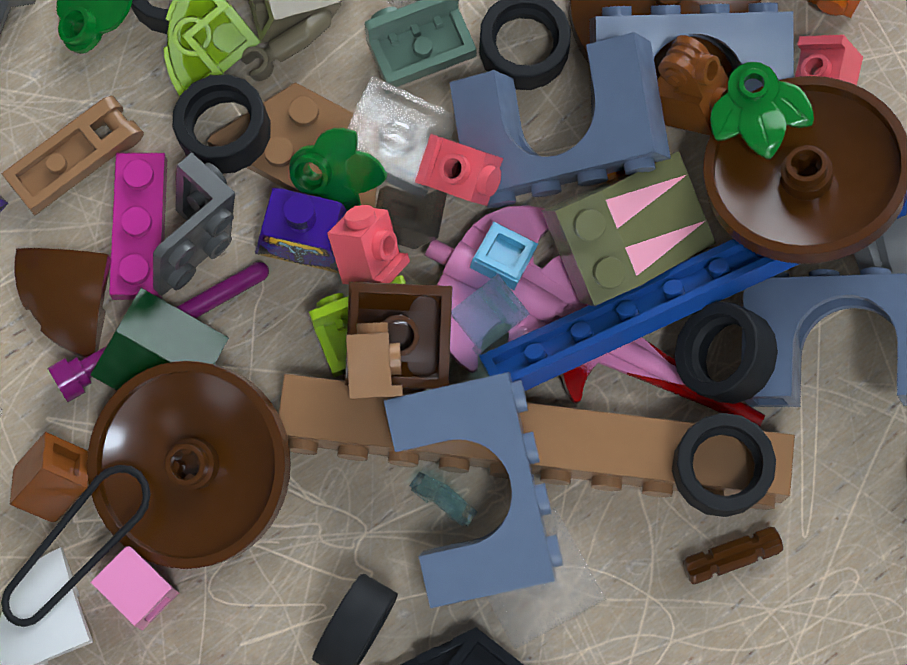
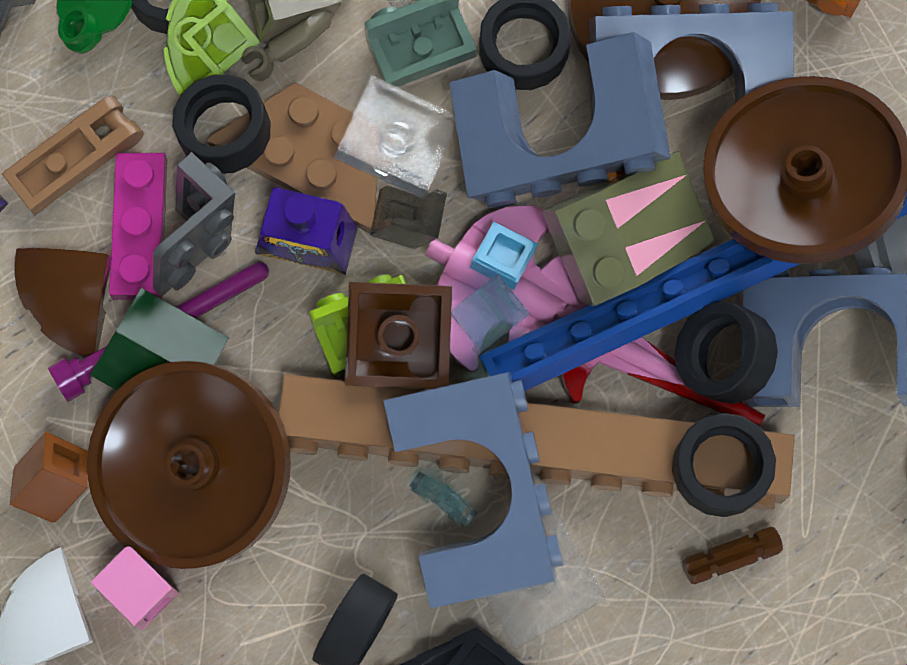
(57, 530): black piece -> none
(342, 168): green plate -> none
(366, 246): coral brick -> none
(372, 362): medium nougat brick -> none
(459, 170): coral brick -> none
(690, 85): dark orange brick -> none
(760, 115): green plate -> none
(829, 57): coral brick -> none

